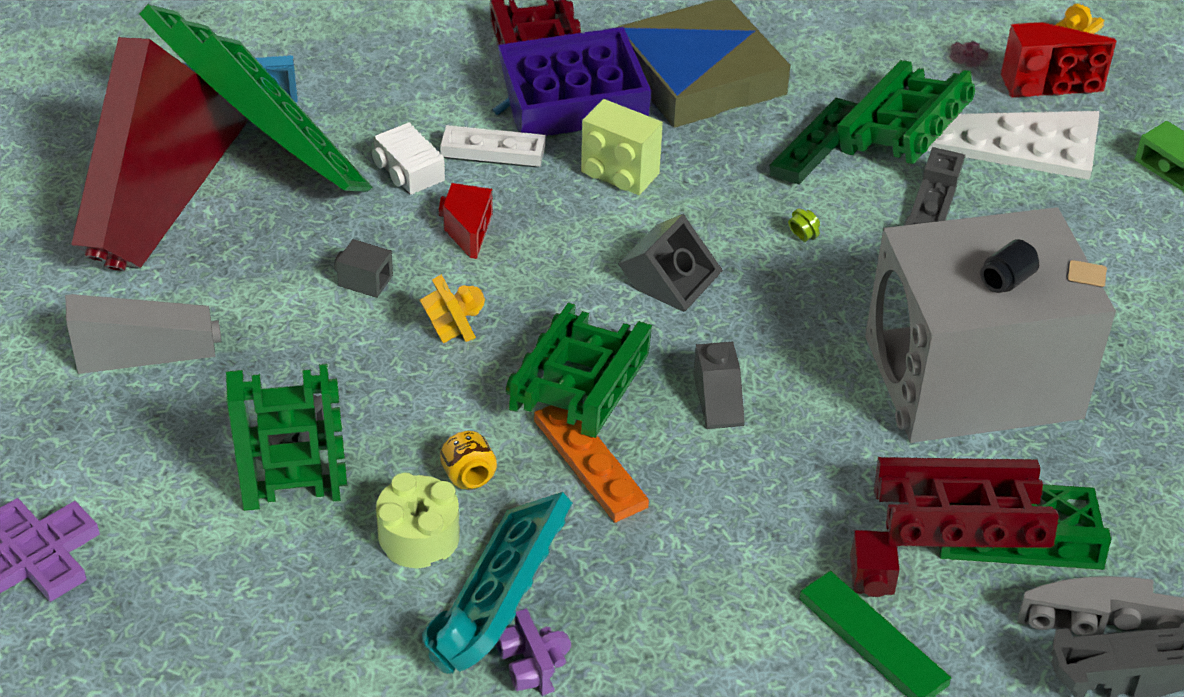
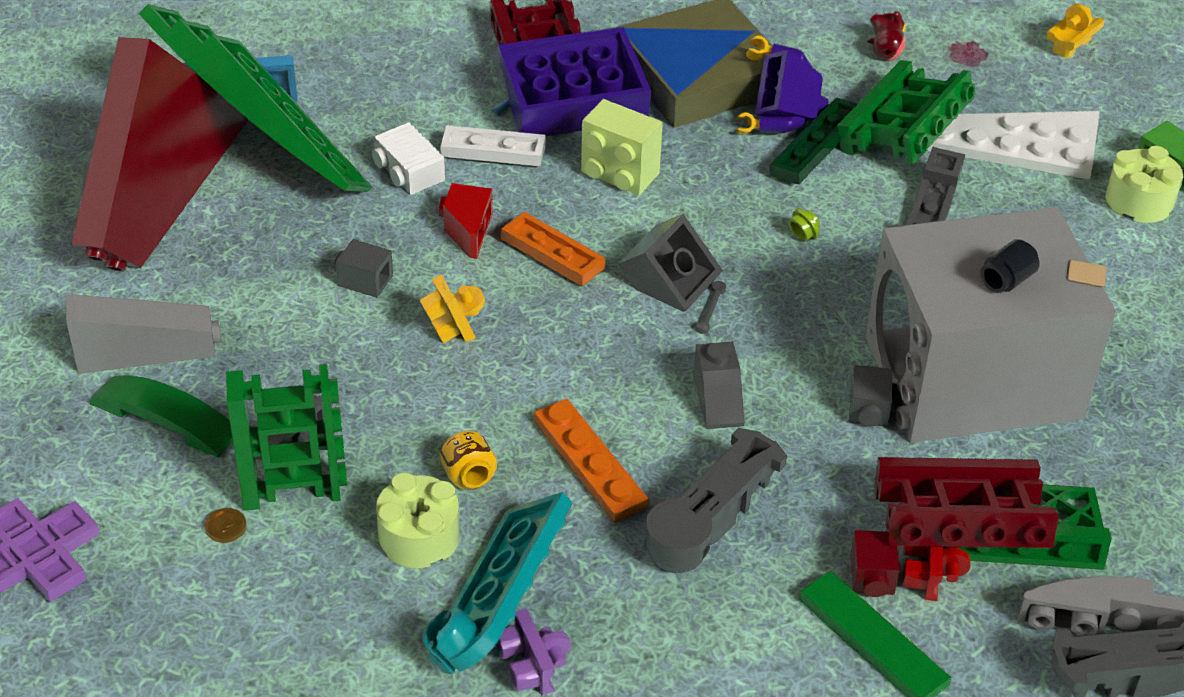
(168, 407): none -> green slope
(225, 525): none -> pearl gold piece
(553, 248): none -> orange plate
(568, 386): green fence -> none
(686, 526): none -> dark grey piece
(717, 288): none -> dark grey hinge
(787, 89): none -> dark purple torso
(870, 396): none -> dark grey brick
(889, 35): none -> dark red animal
(938, 563): none -> red hips
(1055, 60): red slope -> none
(1144, 184): none -> yellowish green brick

